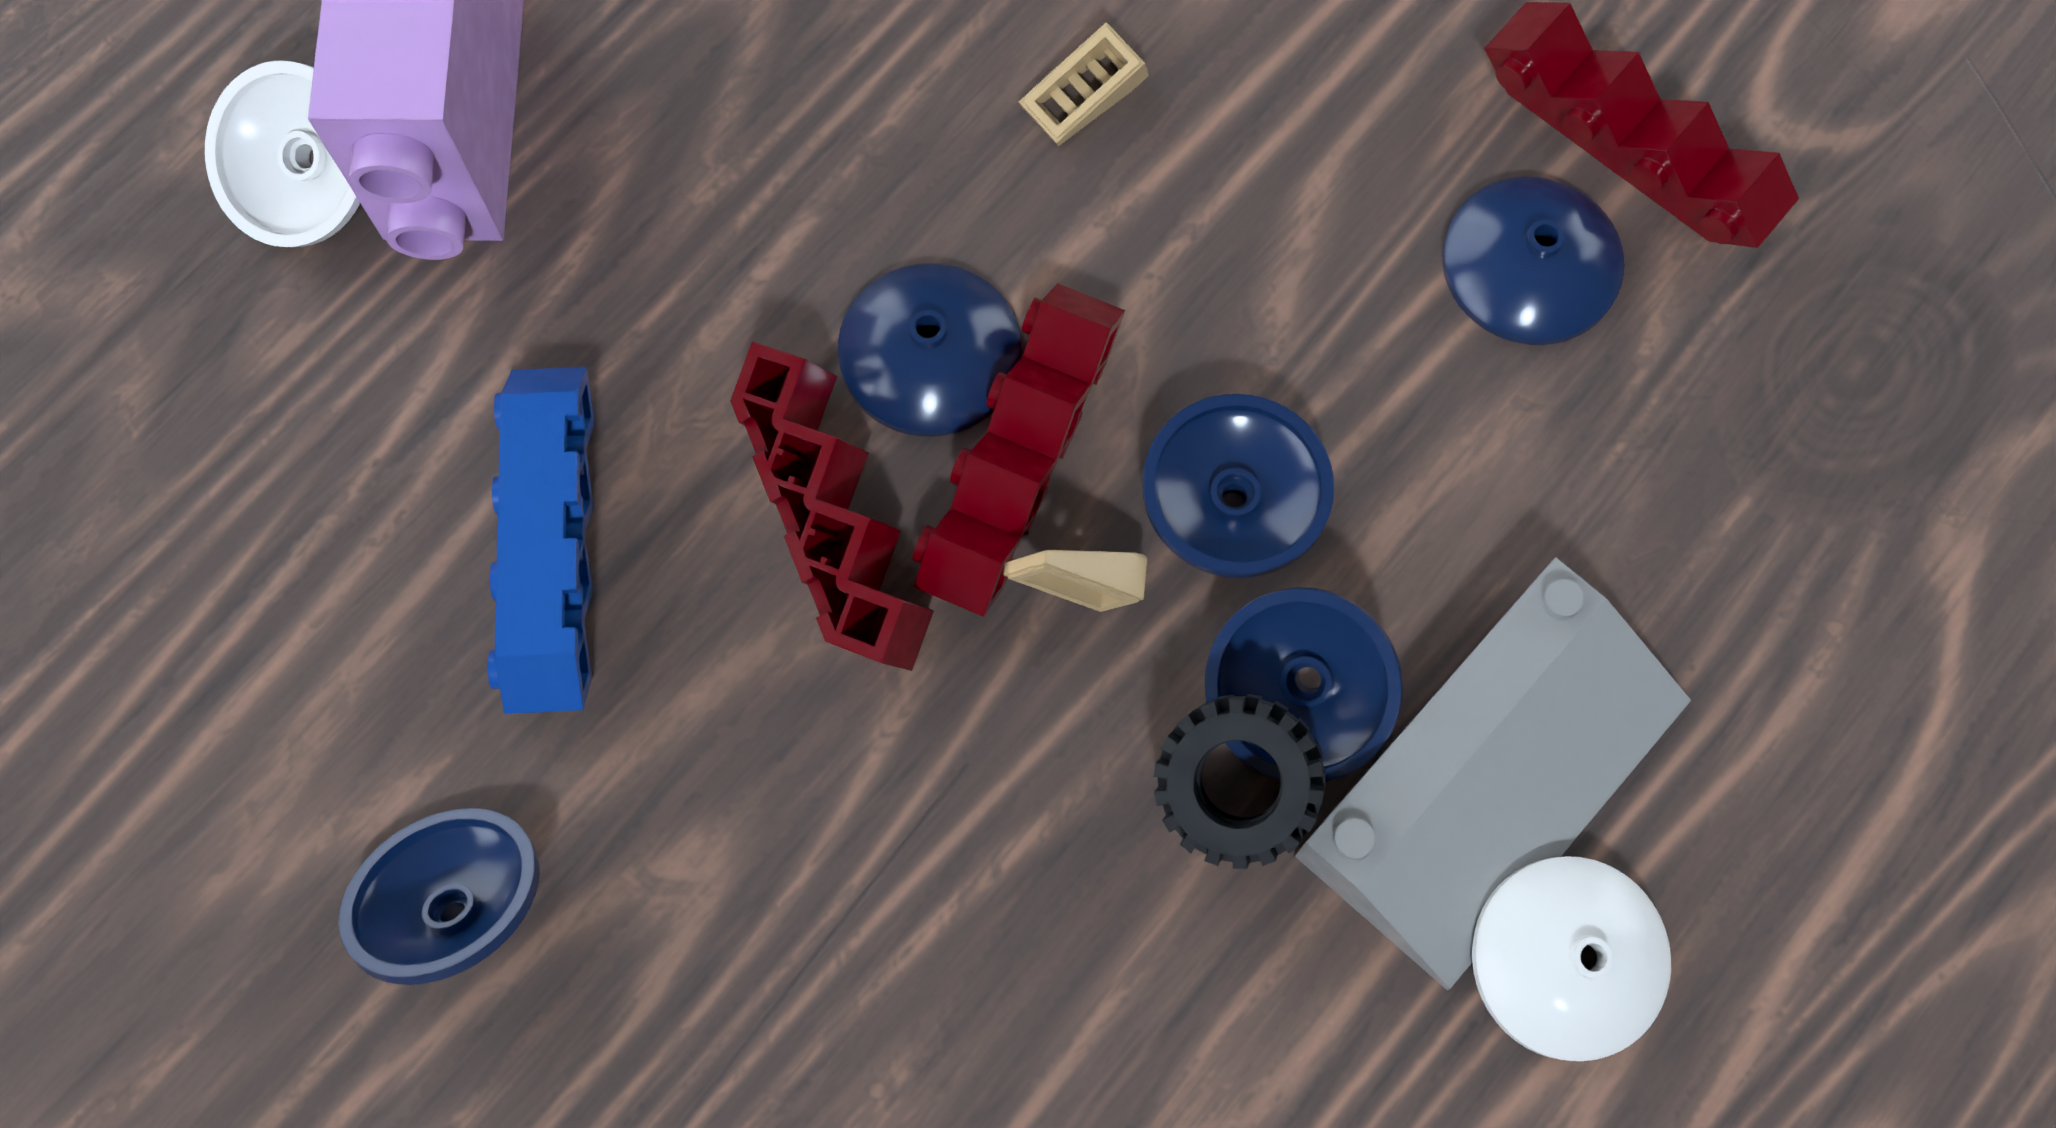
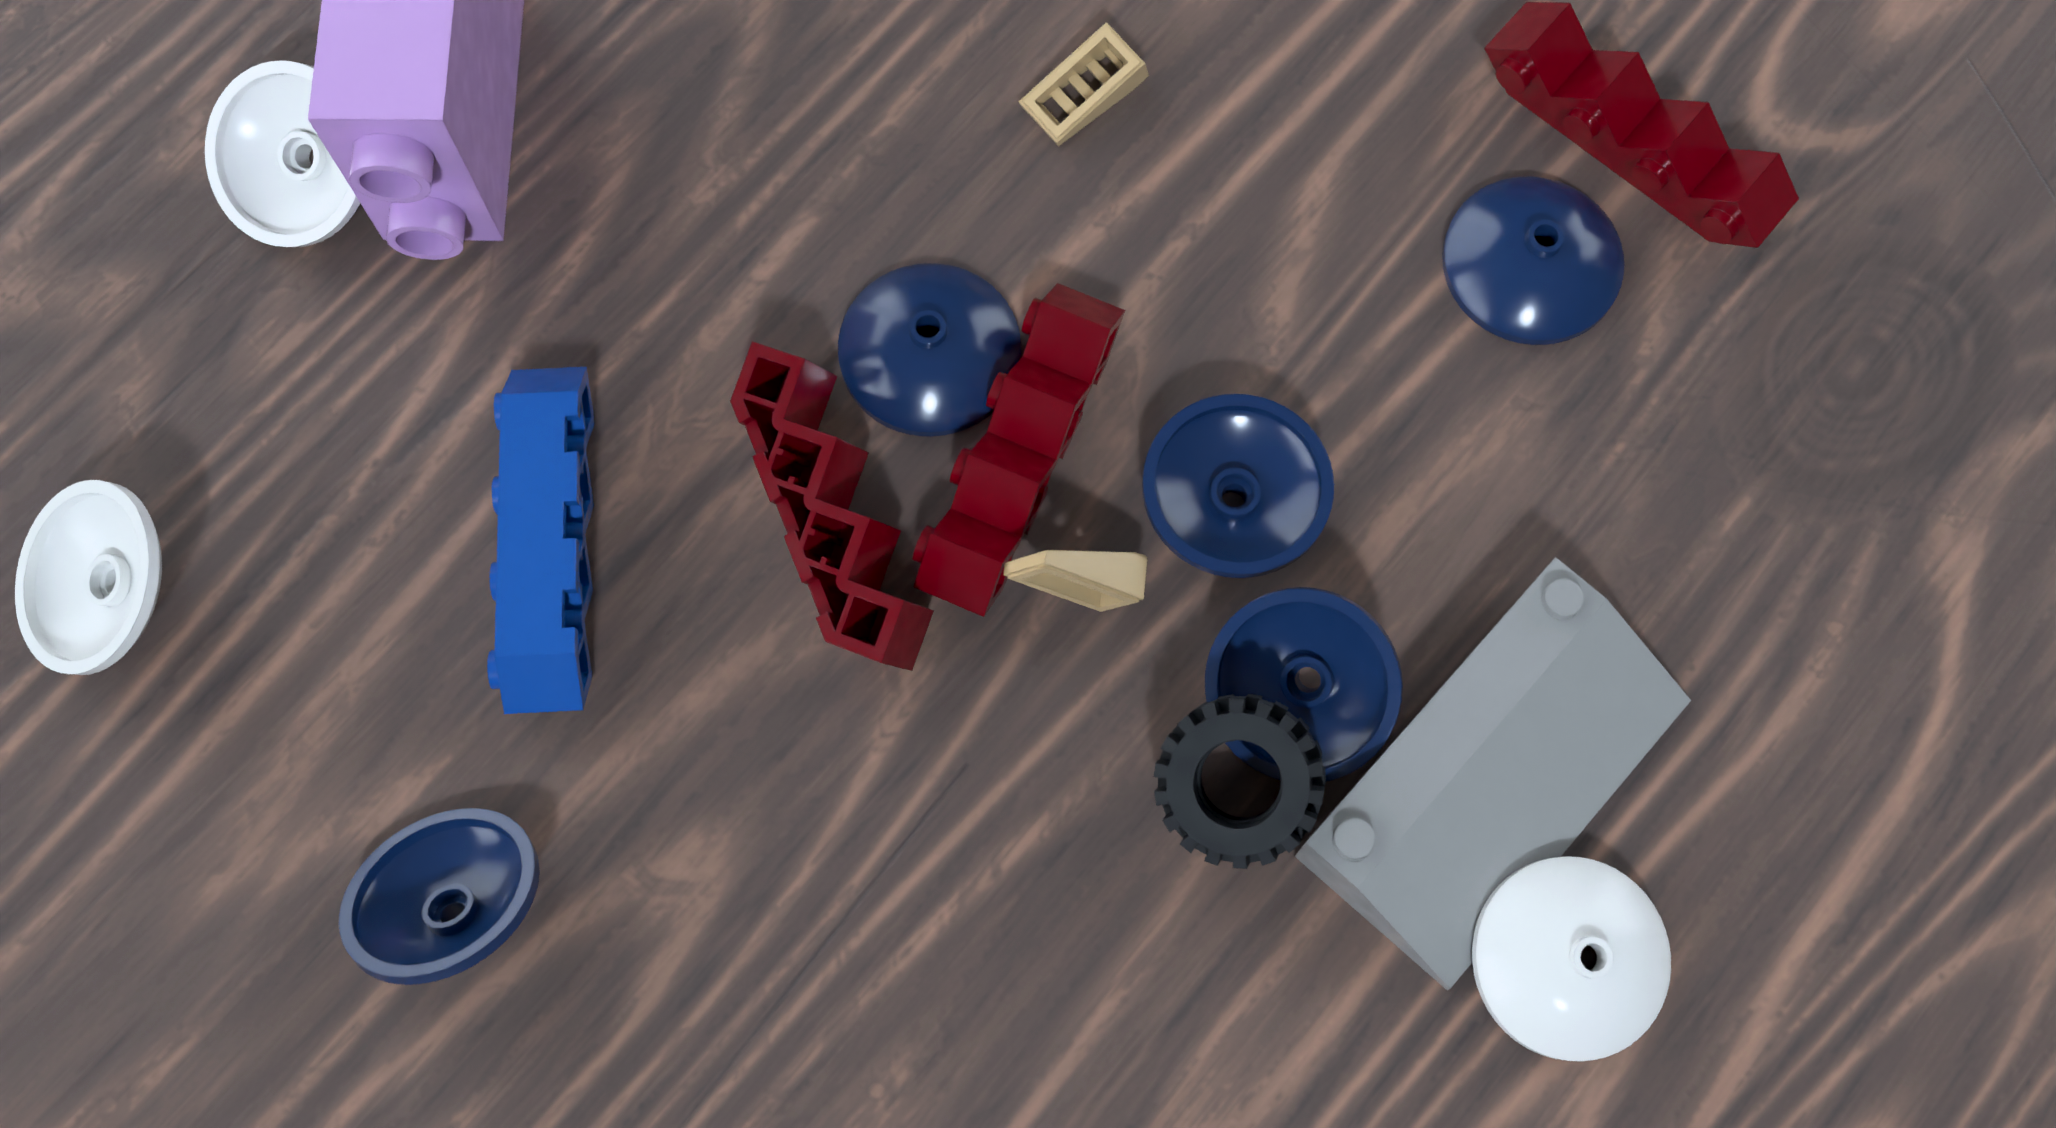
(87, 577): none -> white dish

